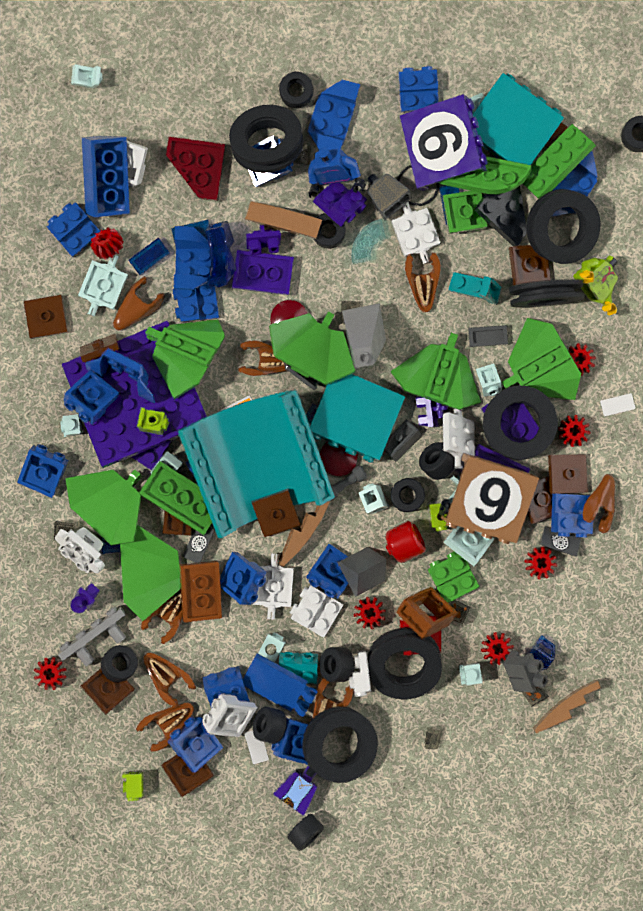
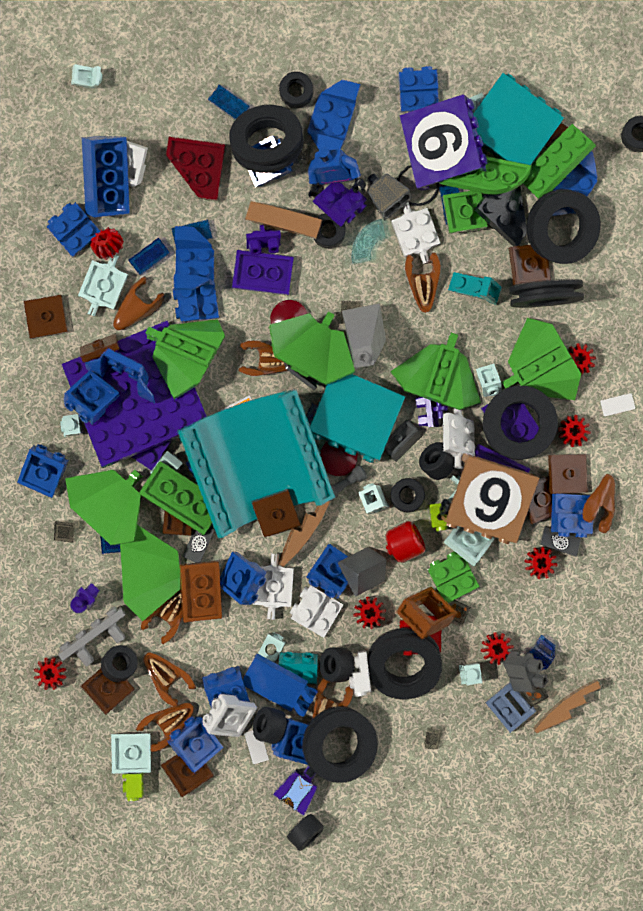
(81, 548): white piece -> none
(131, 753): none -> light aqua plate
(157, 427): lime brick -> none
(222, 261): clear blue arch -> none
(228, 102): none -> clear blue tile
(488, 336): dark grey tile -> none
(505, 710): none -> sand blue plate
(599, 281): lime torso -> none

